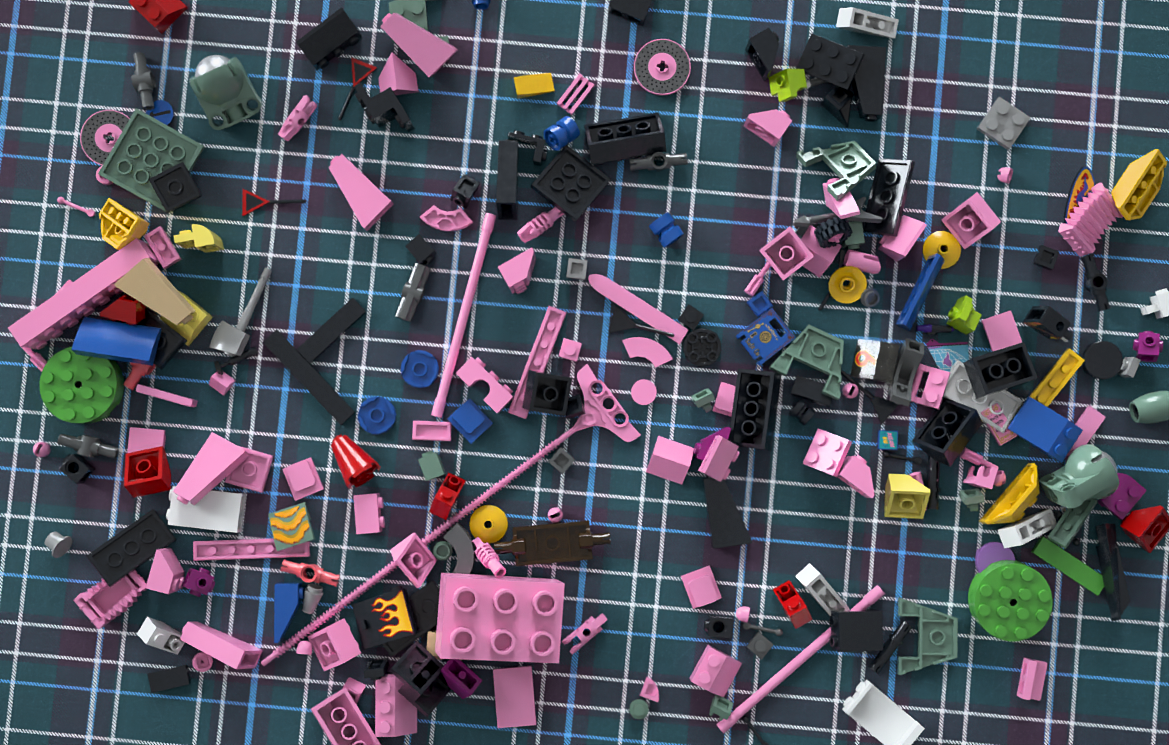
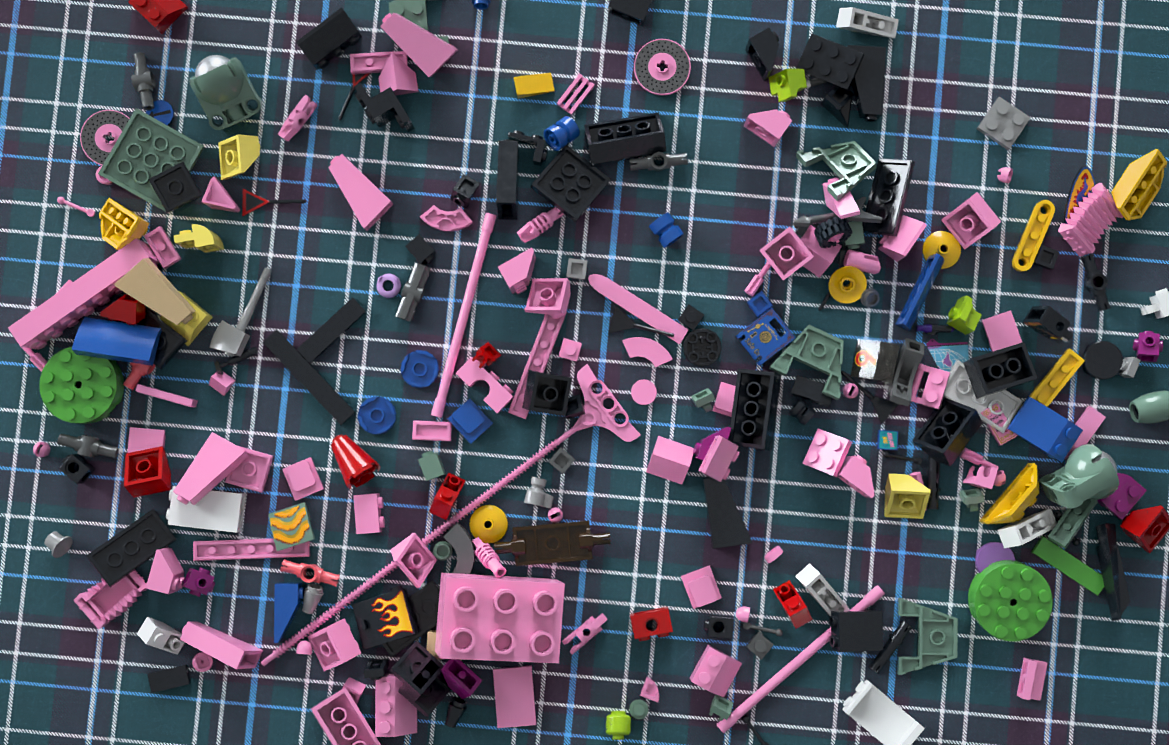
(218, 197): none -> bright pink slope
(237, 154): none -> light yellow slope
(373, 62): none -> bright pink tile
(396, 289): none -> lavender piece
(455, 710): none -> black cone
(486, 355): none -> red plate
(536, 495): none -> light grey piece
(549, 297): none -> bright pink slope
(618, 725): none -> lime head
(660, 615): none -> red brick
(773, 554): none -> bright pink tile
(1033, 235): none -> yellow plate

